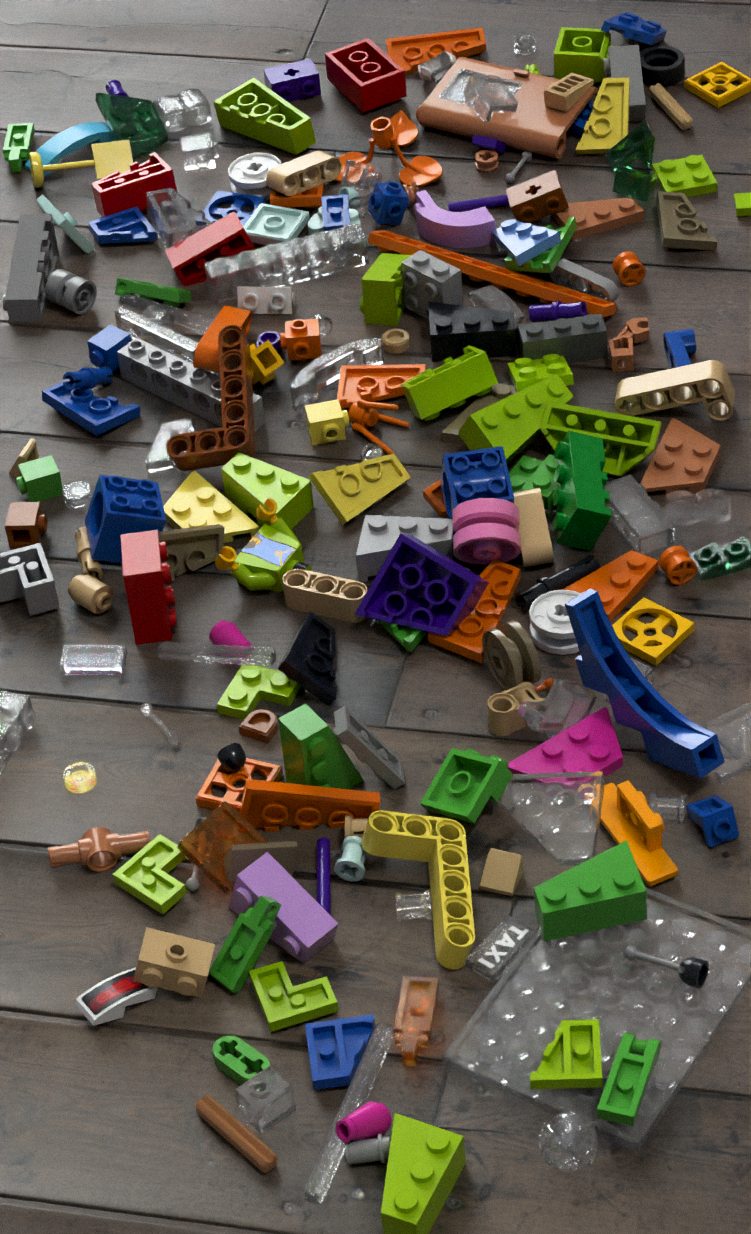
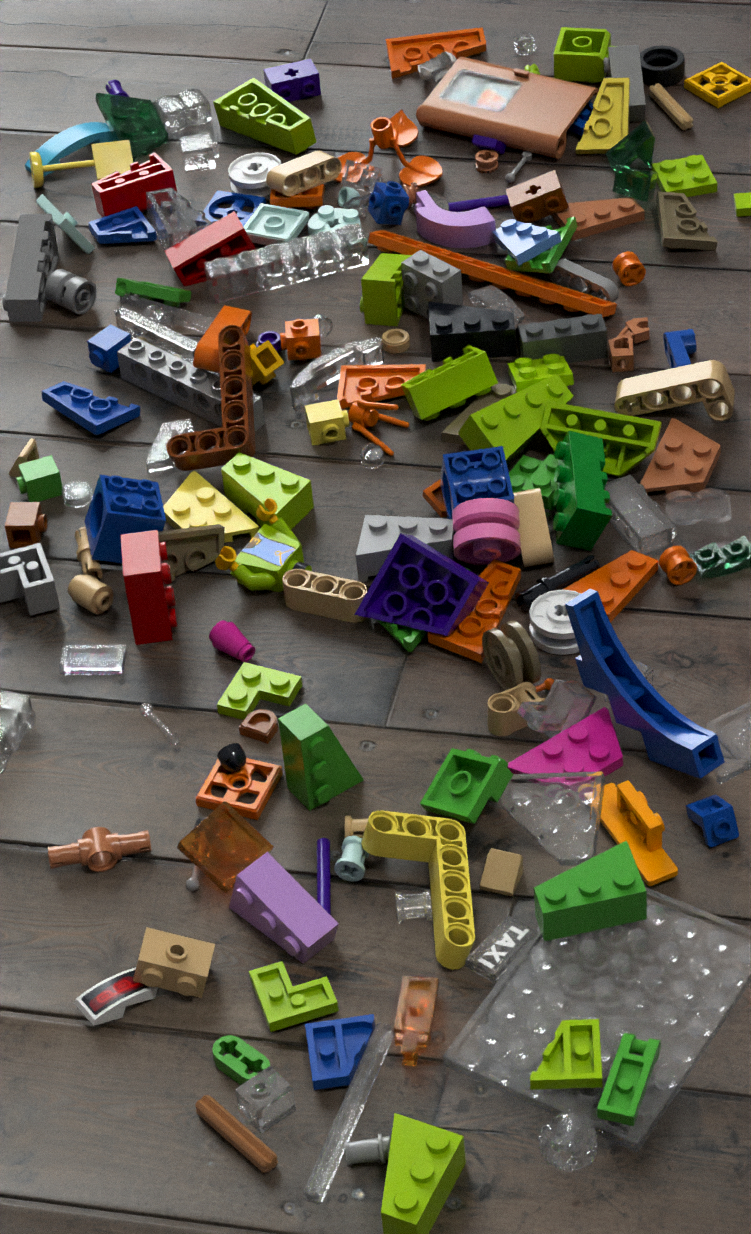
(18, 144): bright green hinge -> none
(79, 777): clear tile -> none
(87, 378): blue pin -> none
(148, 875): lime plate -> none
(217, 653): clear axle -> none
(242, 855): dark tan slope -> none
(245, 944): bright green hinge -> none
(266, 299): white hinge -> none
(288, 804): orange wing -> none
(311, 656): black wing -> none
(335, 211): plate -> none
(359, 485): light yellow wing -> none
(364, 1122): dark pink cone -> none
(365, 75): red brick -> none
(368, 747): light grey plate -> none
(489, 94): clear bracket -> none
(556, 311): dark purple pin -> none
(566, 91): tan slope -> none
(635, 28): blue wing -> none
(665, 643): yellow piece -> none
(669, 807): clear bush -> none
(691, 971): hinge -> none

